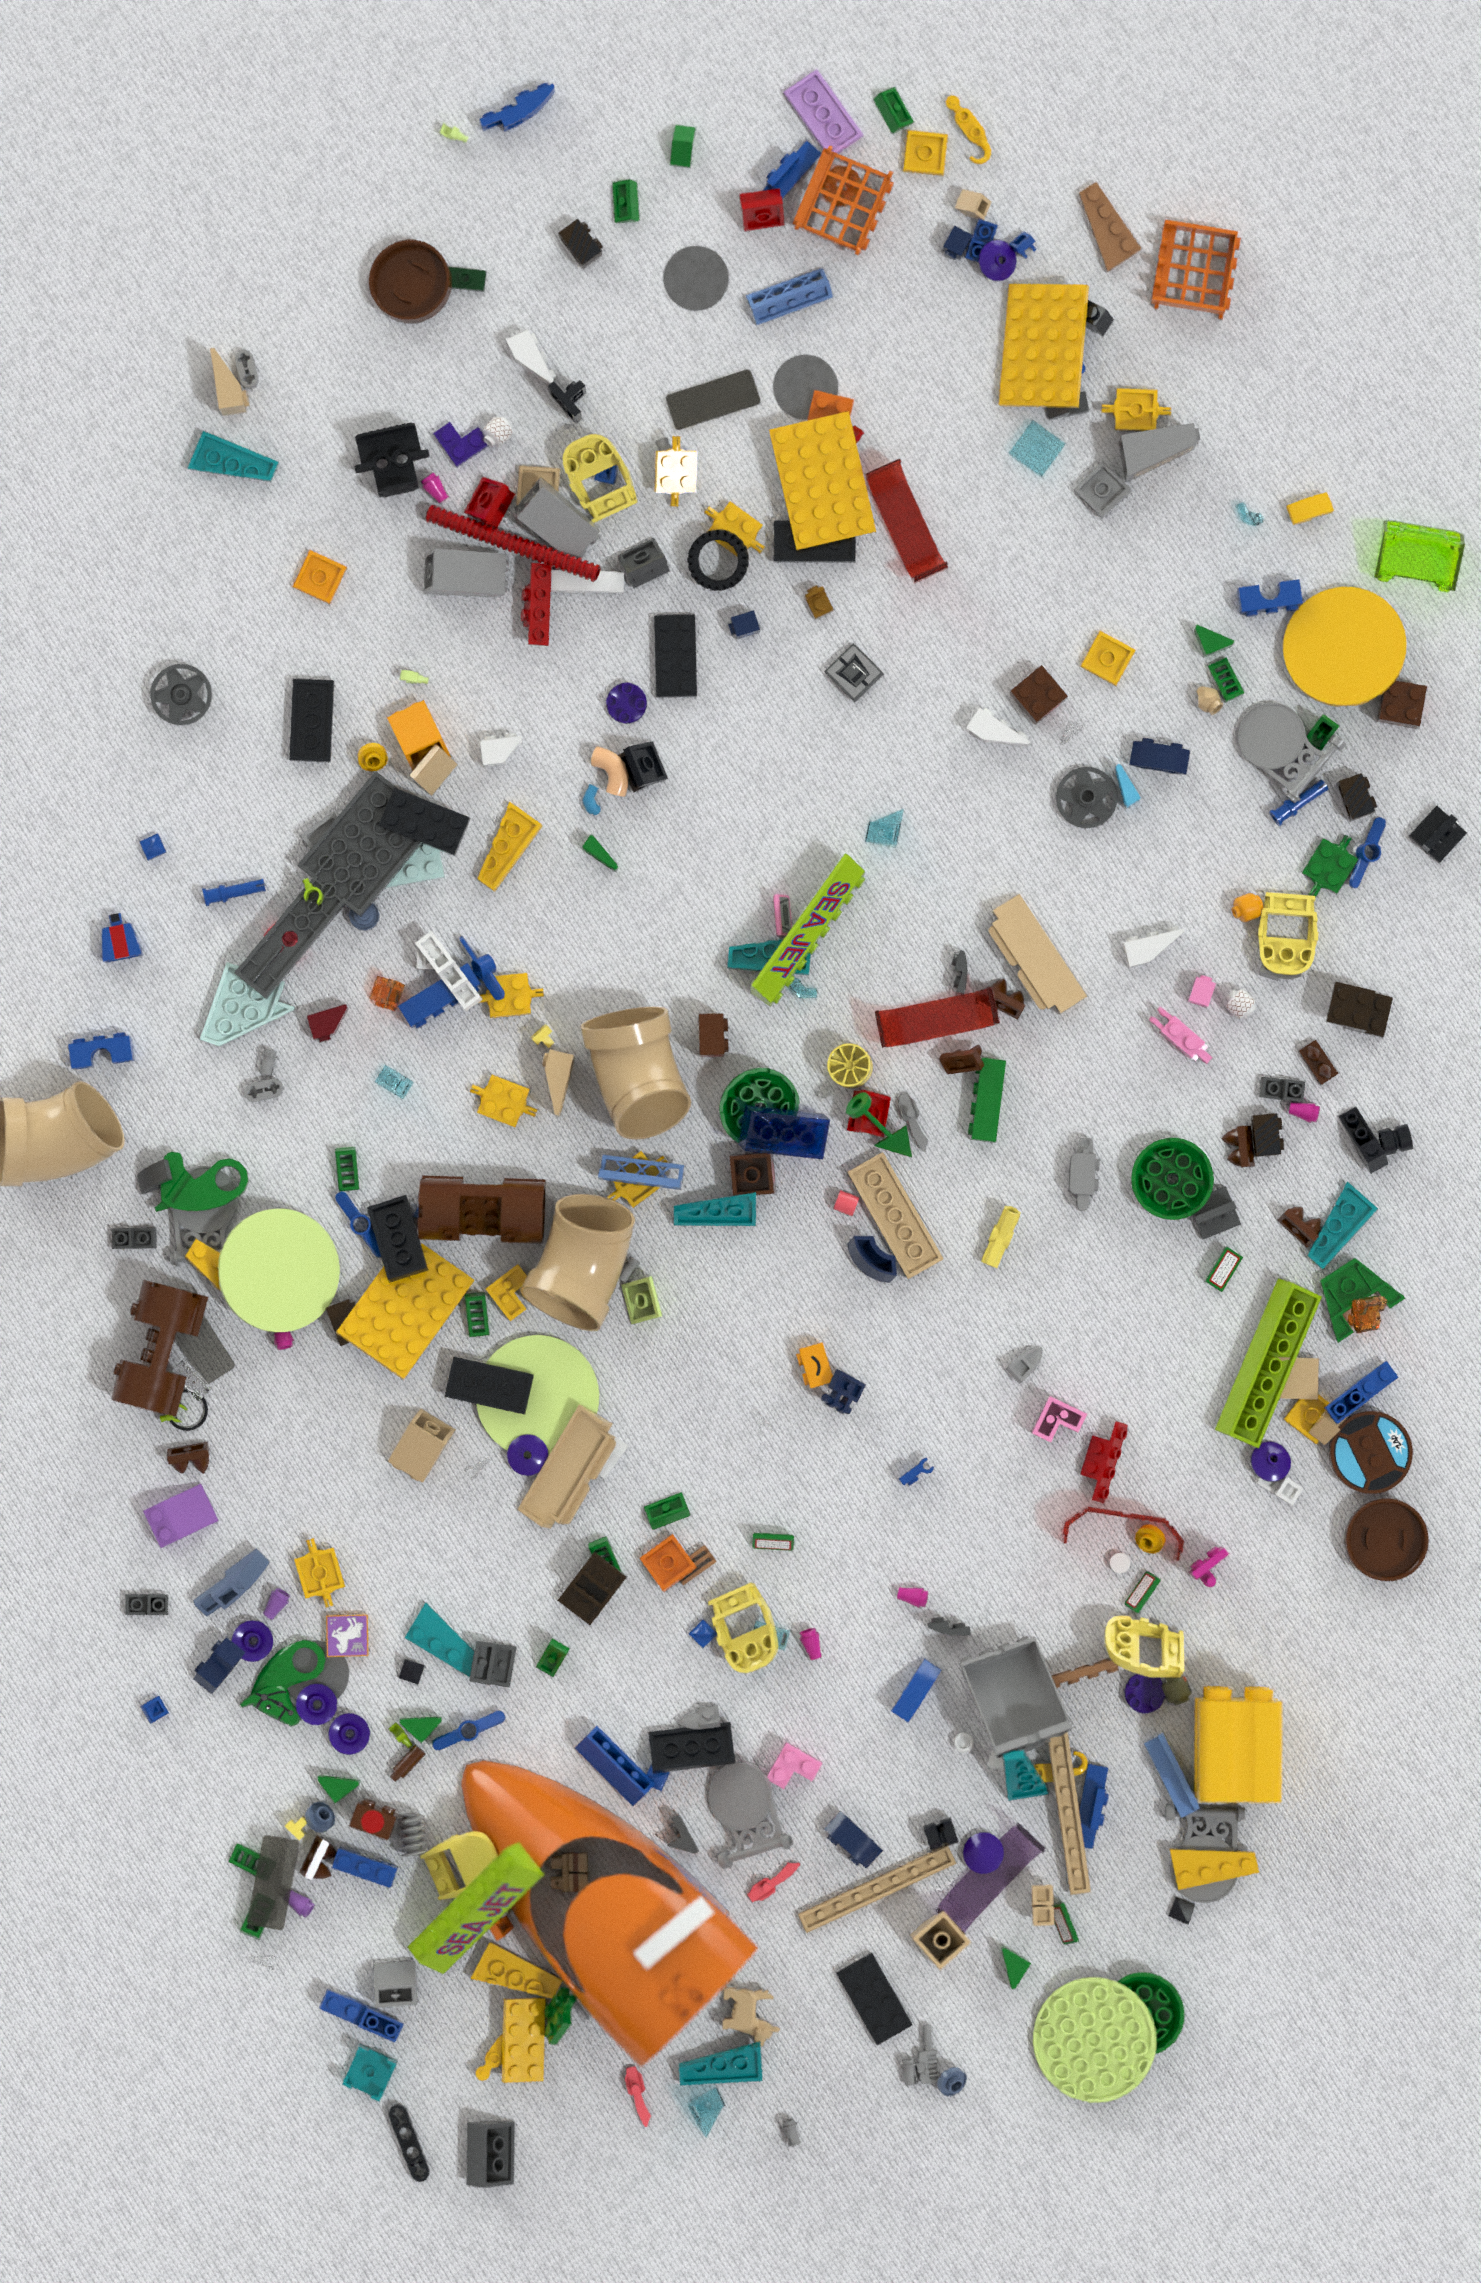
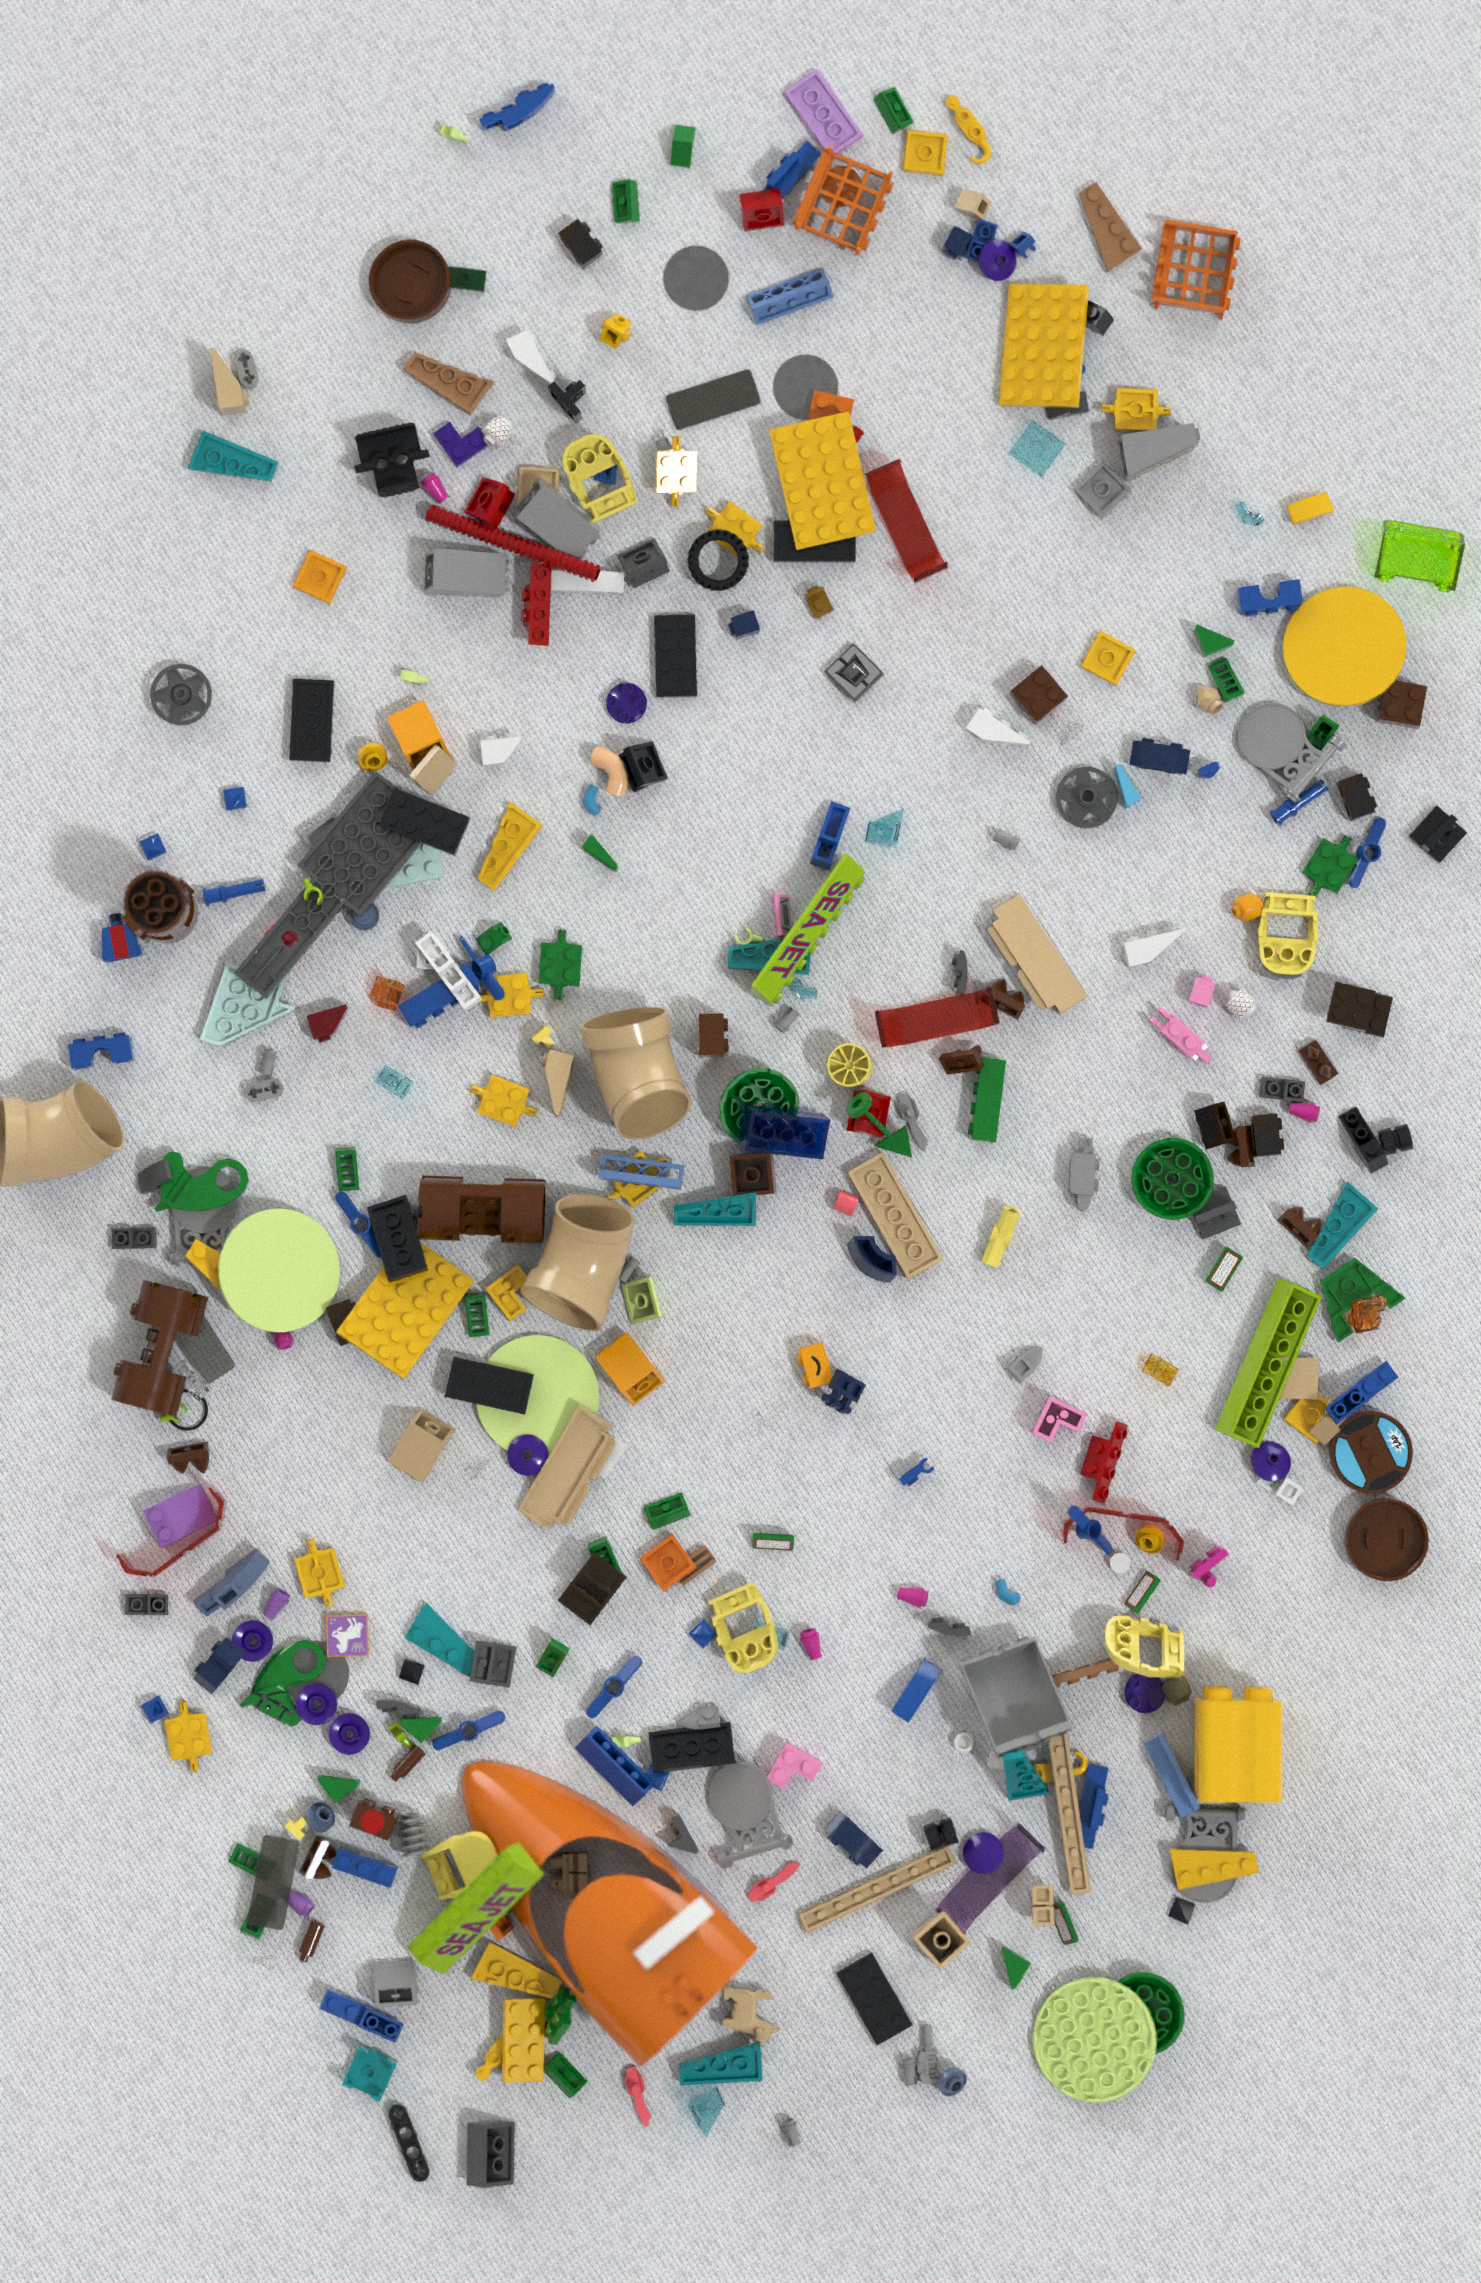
(127, 1567): none -> clear red windscreen
(160, 907): none -> reddish brown cylinder
(188, 1736): none -> yellow plate
(235, 798): none -> blue tile
(311, 1940): none -> reddish brown cylinder
(406, 1709): none -> dark grey slope
(454, 385): none -> medium nougat wing
(493, 938): none -> green bracket
(560, 964): none -> green plate
(564, 2075): none -> green slope
(605, 1697): none -> blue piece
(615, 330): none -> yellow brick
(626, 1741): none -> yellowish green piece
(629, 1368): none -> light orange slope
(753, 938): none -> yellowish green piece
(786, 1020): none -> light grey pin
(830, 835): none -> blue slope
(1006, 839): none -> light grey pin
(1006, 1595): none -> dark azure arm
(1089, 1529): none -> blue piece
(1160, 1370): none -> clear yellow bracket
(1209, 770): none -> blue tile
(1215, 1125): none -> dark brown brick

